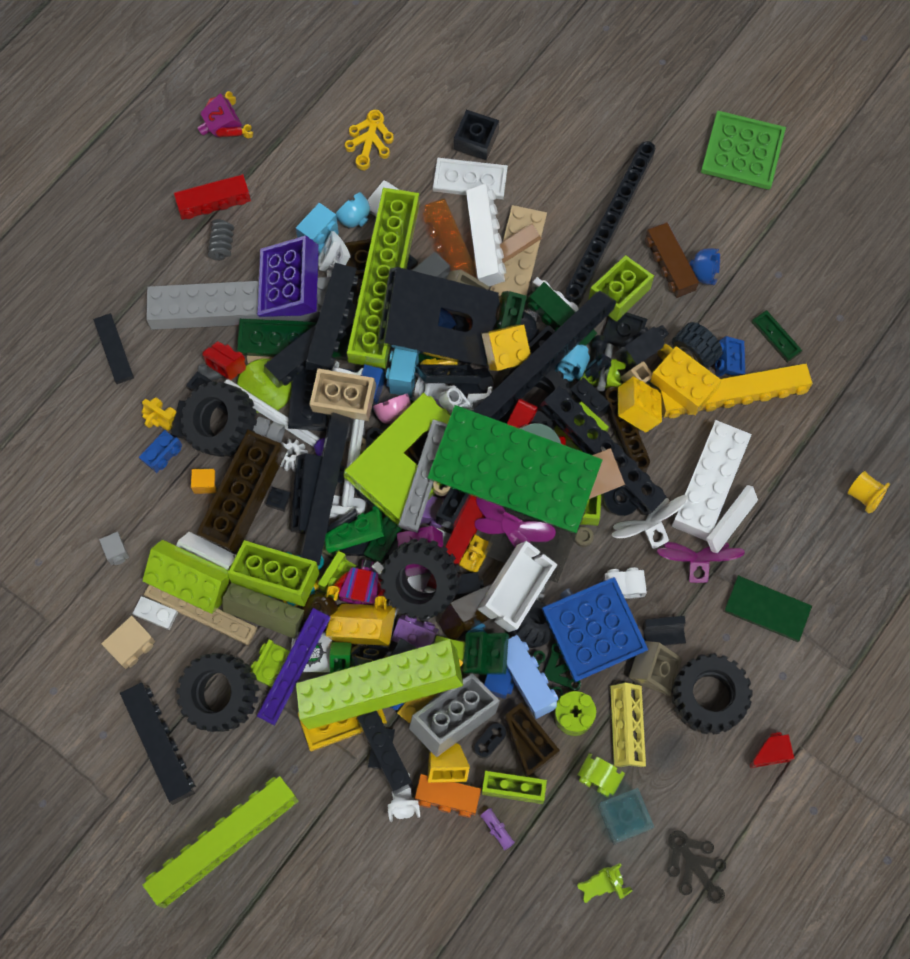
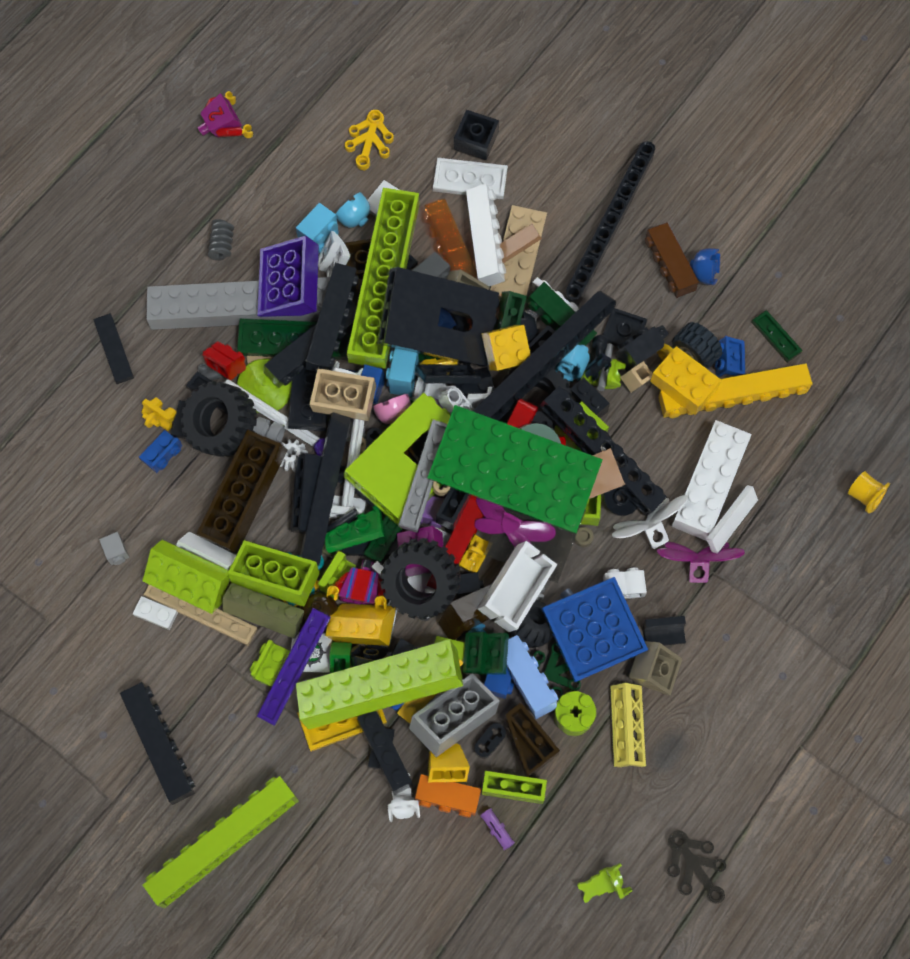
(129, 643): tan slope -> none
(193, 688): black tyre -> none
(203, 481): light orange panel -> none
(212, 197): red brick -> none
(278, 499): black tile -> none
(414, 631): medium lavender bracket -> none
(600, 775): lime brick -> none
(624, 283): lime brick -> none
(625, 816): clear light blue brick -> none
(627, 439): dark brown beam -> none
(639, 404): yellow brick -> none
(725, 672): black tyre -> none
(743, 150): bright green plate -> none
(768, 608): dark green tile -> none
(774, 750): red slope -> none

